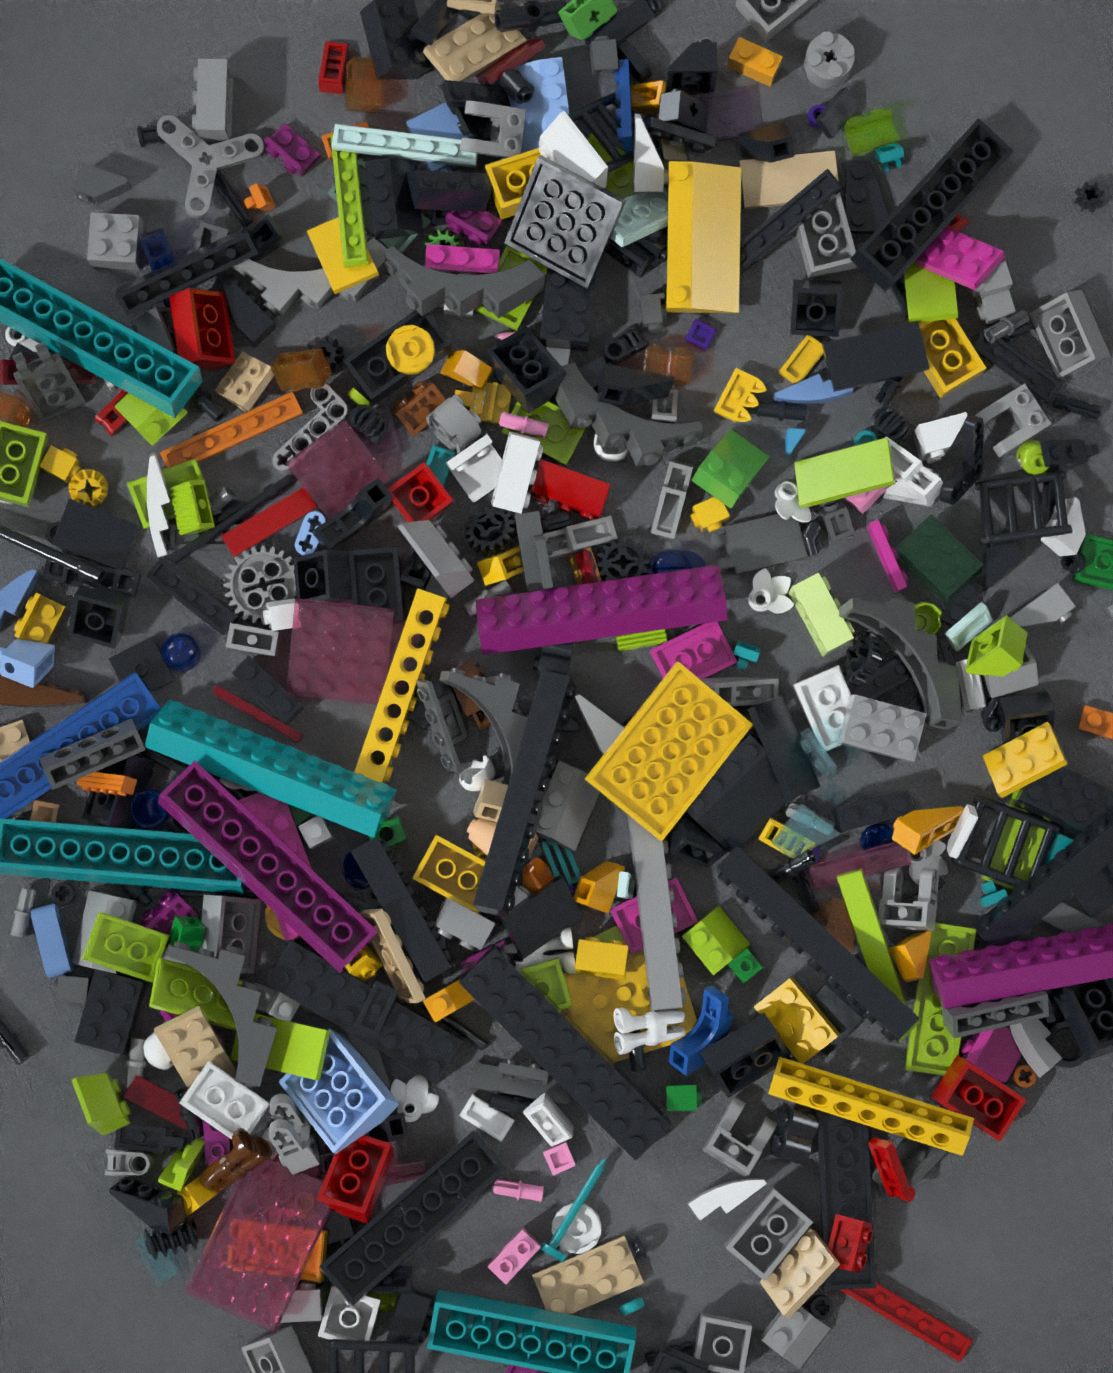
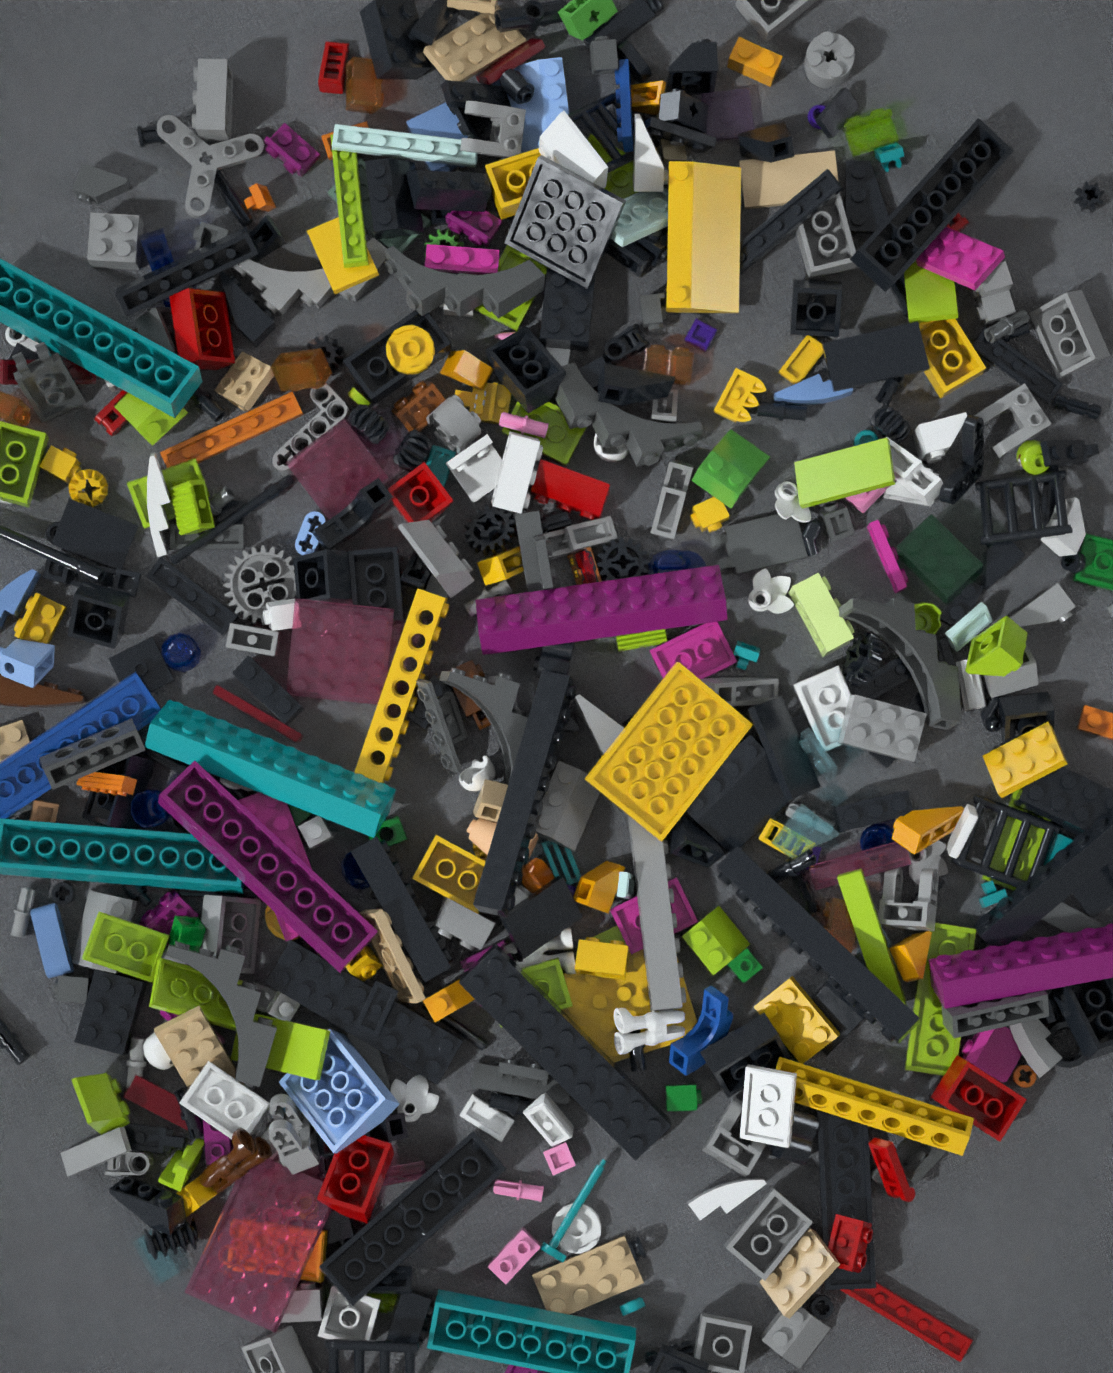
(96, 1151): none -> light grey tile
(268, 522): red tile -> none
(412, 450): none -> black gear
(768, 1105): none -> white tile
(792, 438): dark azure slope -> none

